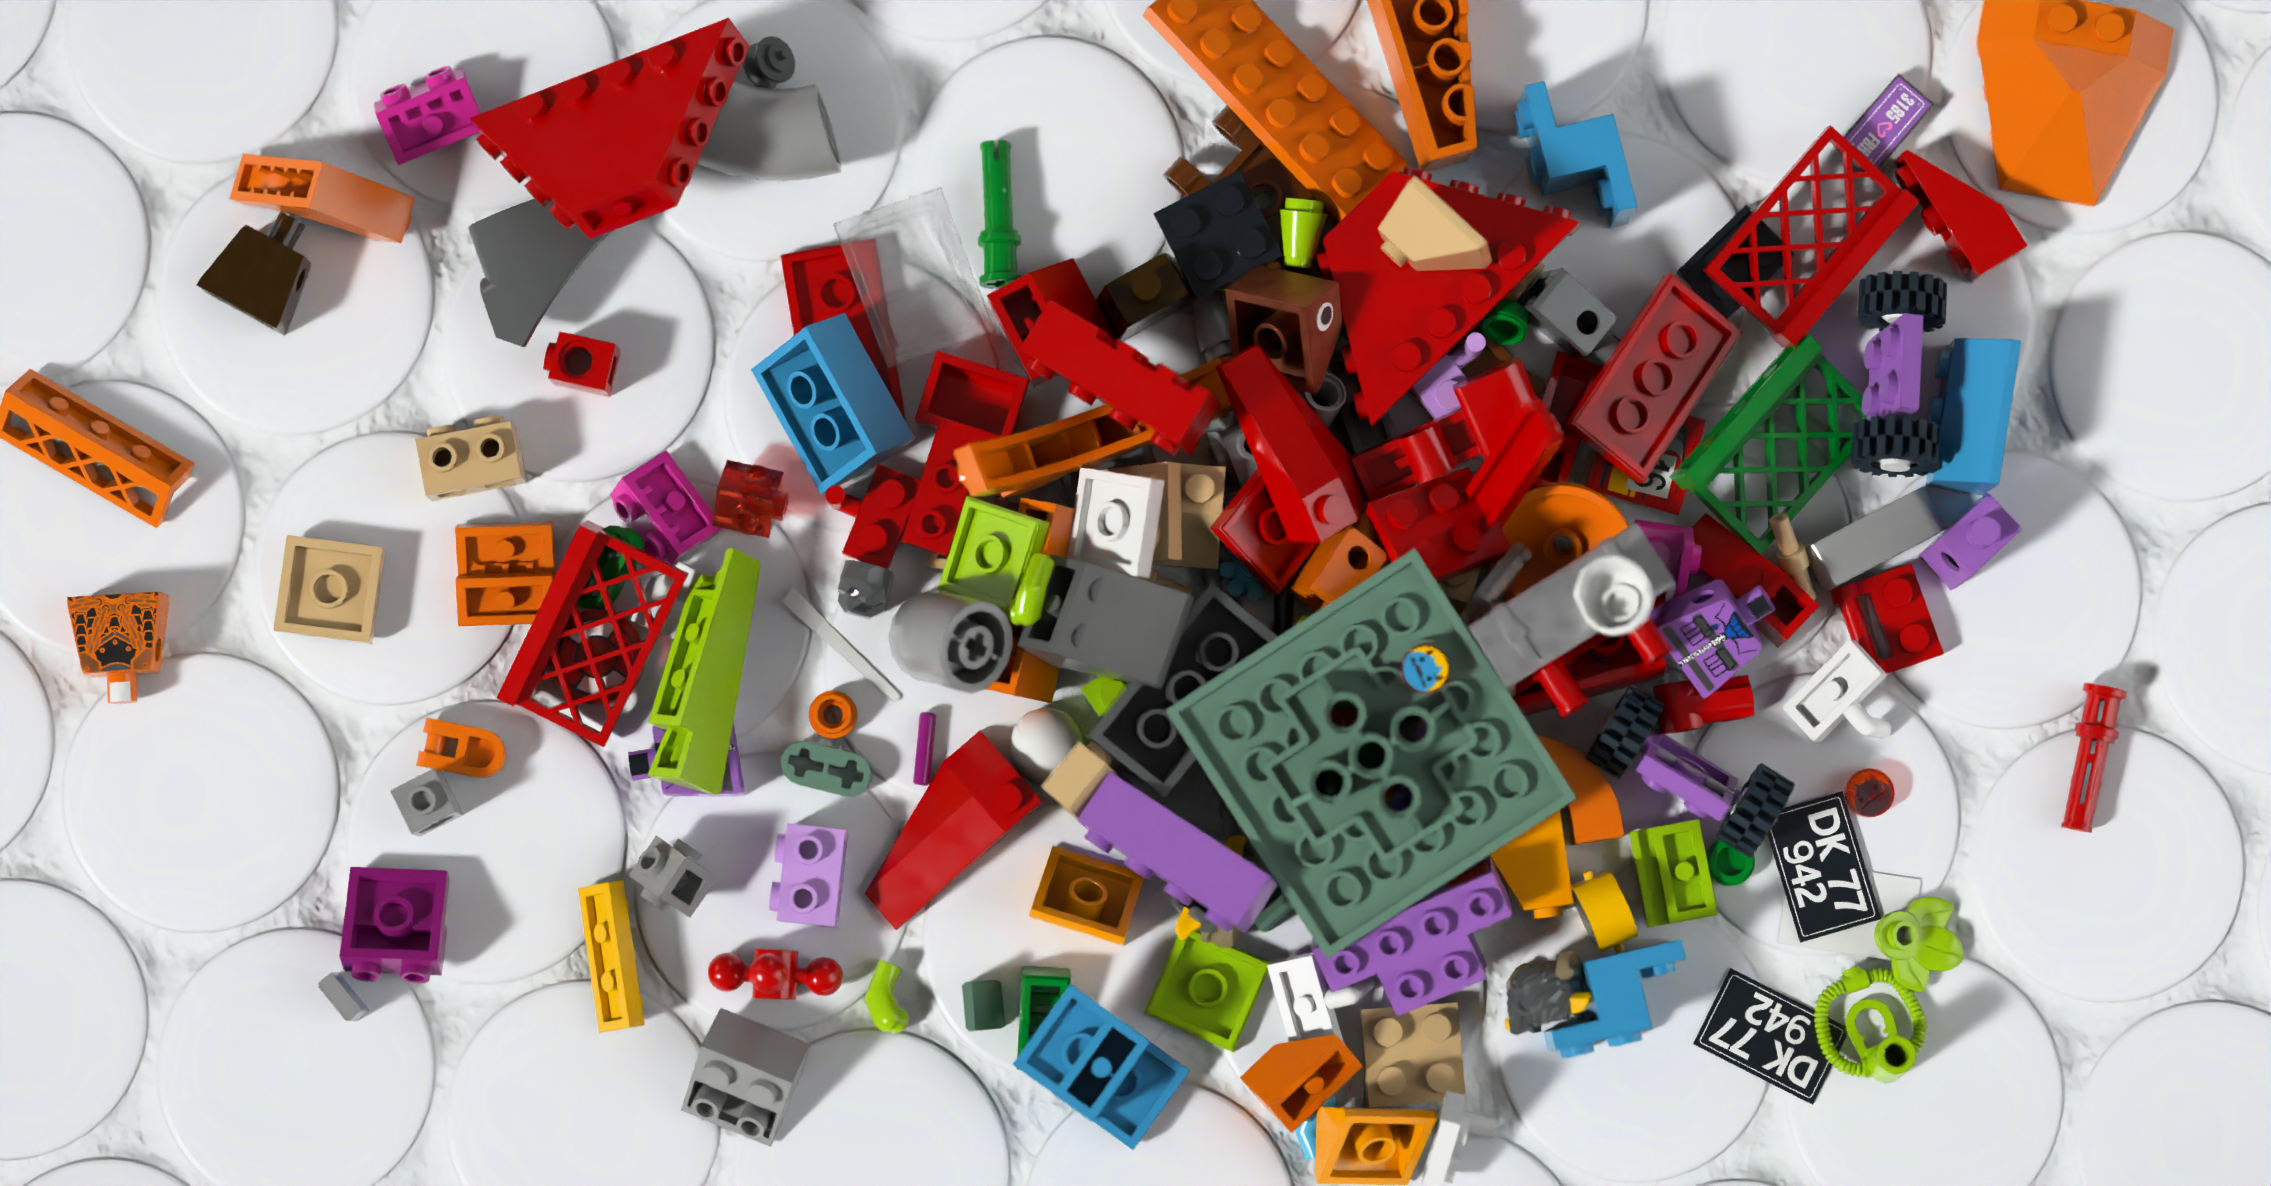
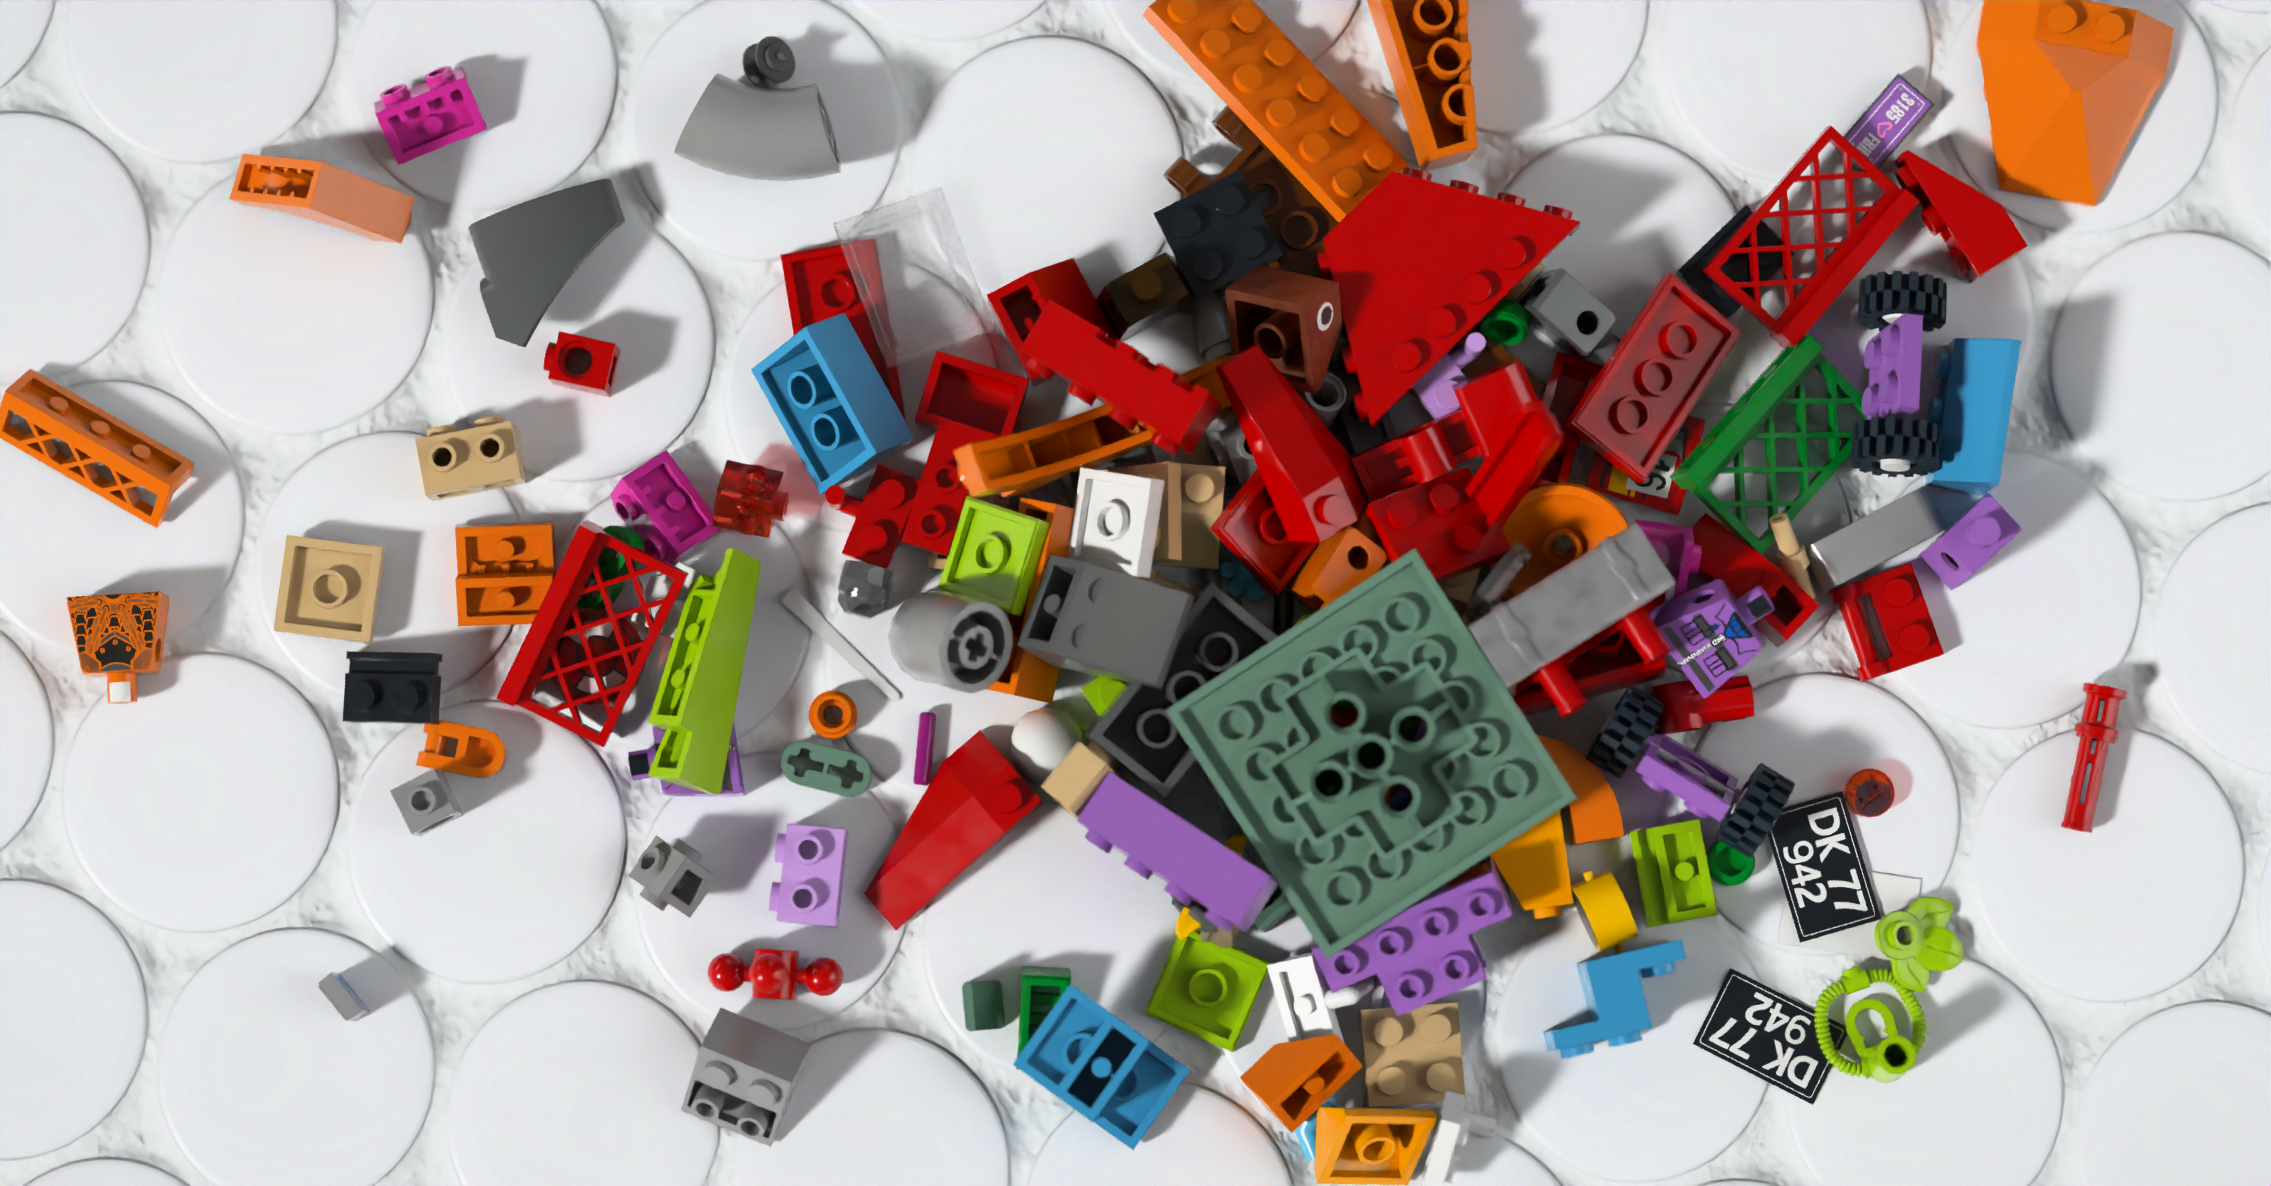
(261, 273): dark brown torso -> none
(392, 688): none -> black plate
(395, 923): magenta plate -> none
(611, 956): yellow plate -> none
(619, 135): red piece -> none
(881, 1002): lime arm -> none
(999, 237): green pin -> none
(1030, 597): lime arm -> none
(1087, 895): light orange slope -> none
(1301, 231): lime cone -> none
(1425, 668): tile -> none
(1430, 233): tan slope -> none
(1545, 993): dark grey hair -> none
(1575, 155): dark azure bracket -> none
(1614, 595): white hair -> none
(1836, 694): white plate -> none

